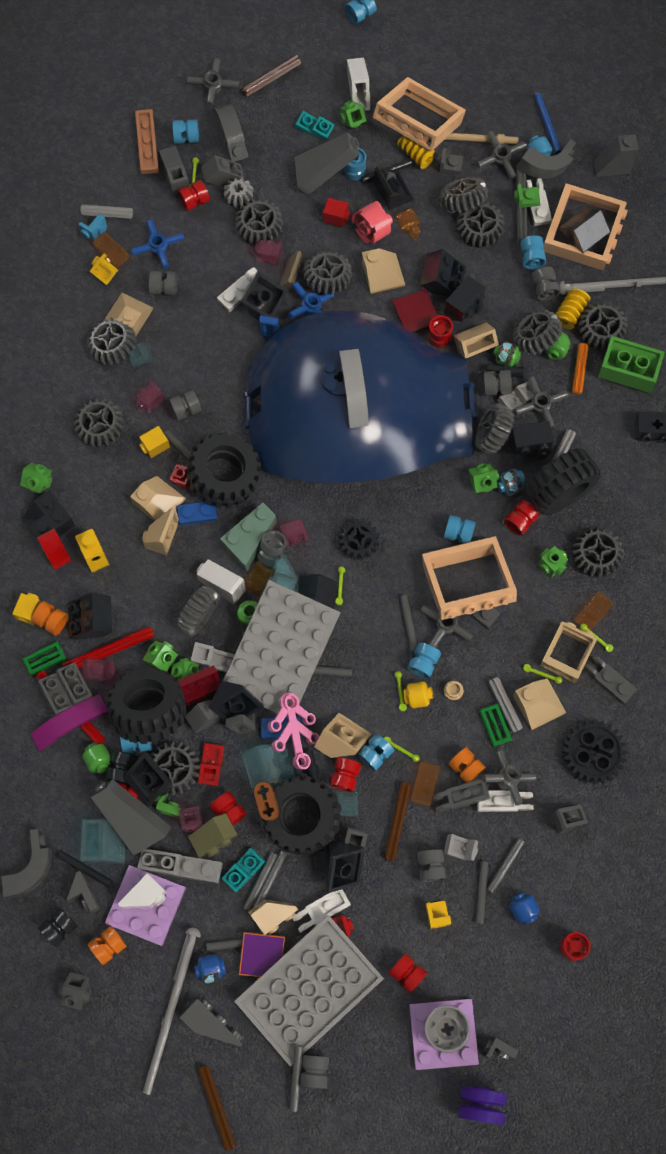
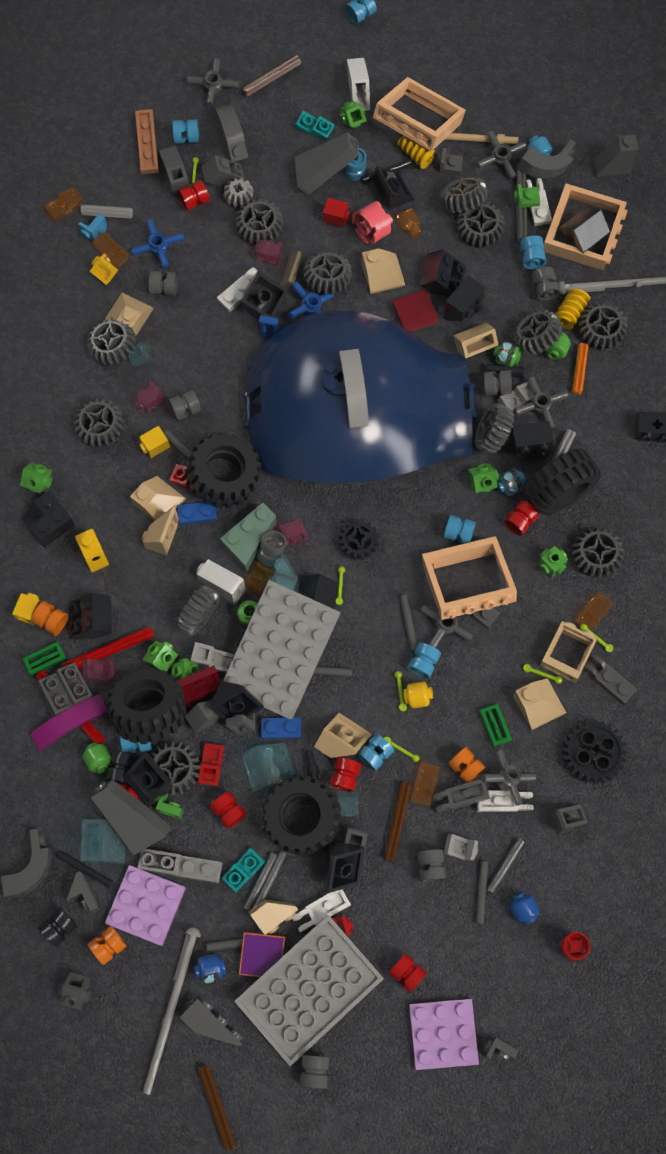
(54, 549): red slope -> none
(67, 202): none -> clear orange slope
(144, 894): white slope -> none
(189, 821): clear pink brick -> none
(212, 836): olive brick -> none
(271, 800): dark orange beam -> none
(293, 728): bright pink plant -> none
(296, 1075): dark grey bar -> none
(437, 914): yellow panel -> none
(440, 331): red wheel -> none
(453, 690): tan plate -> none
(454, 1018): light grey wheel -> none
(482, 1105): dark purple wheel -> none
(505, 704): light grey axle -> none
(547, 122): blue bar -> none
(631, 364): bright green slope -> none

